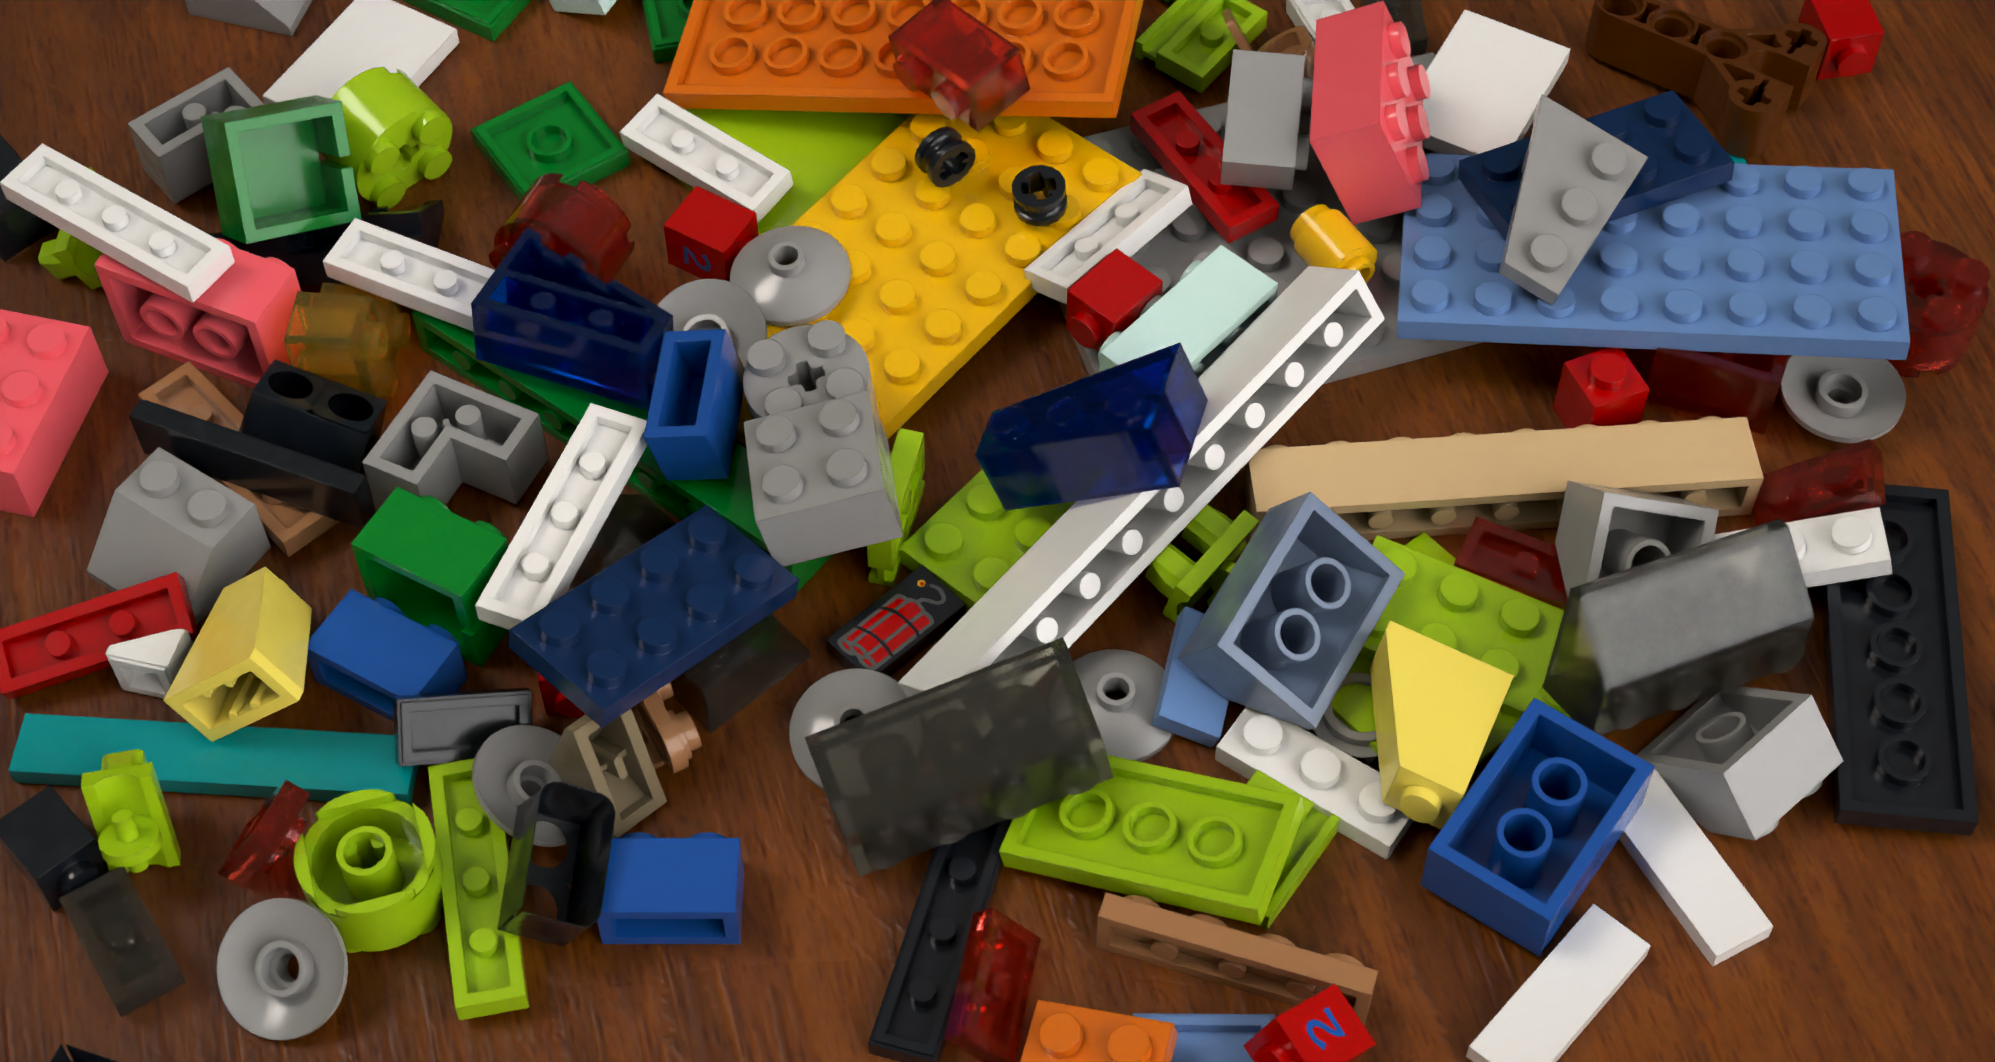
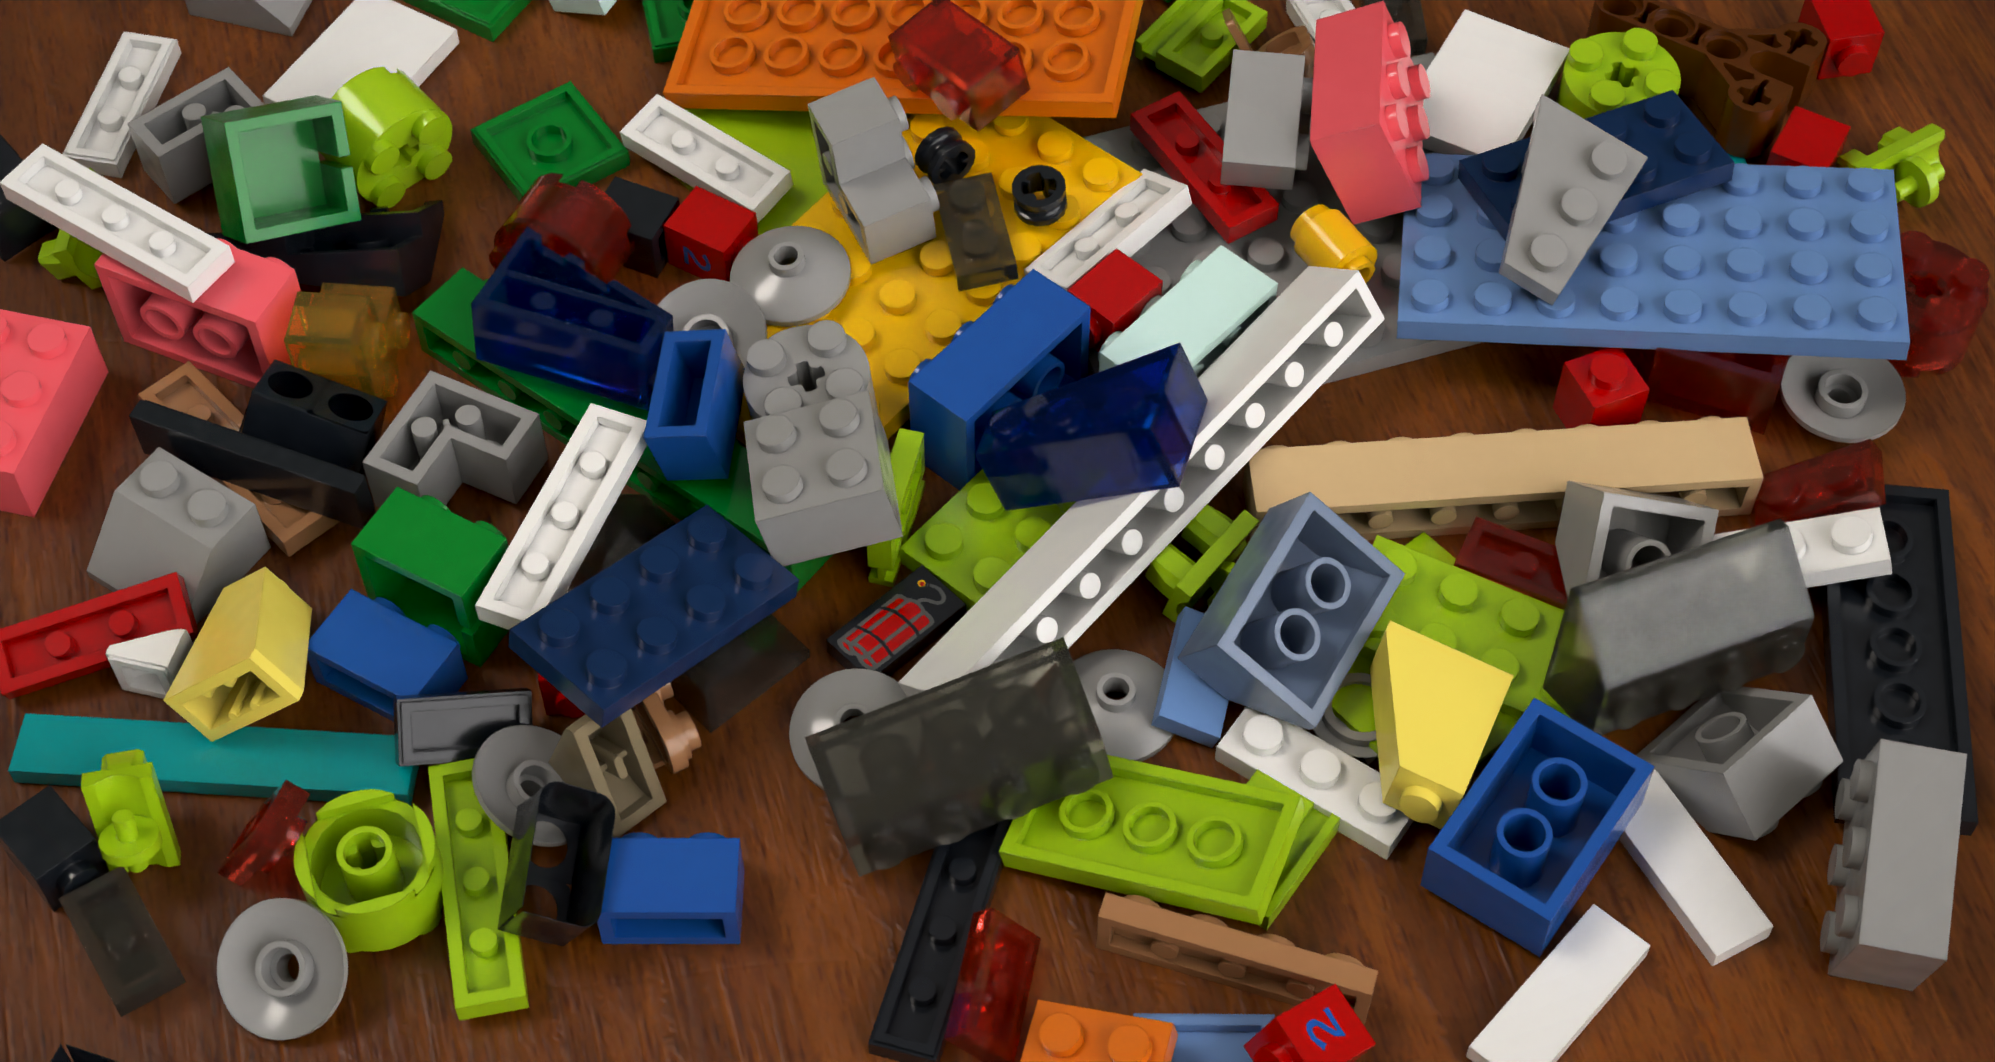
(124, 92): none -> white tile
(407, 272): white plate -> none
(647, 214): none -> black brick
(871, 170): none -> light grey brick
(975, 232): none -> clear smoke plate
(1015, 350): none -> blue brick
(1615, 72): none -> lime brick
(1809, 140): none -> red brick
(1895, 865): none -> light grey brick
(1913, 159): none -> lime hips

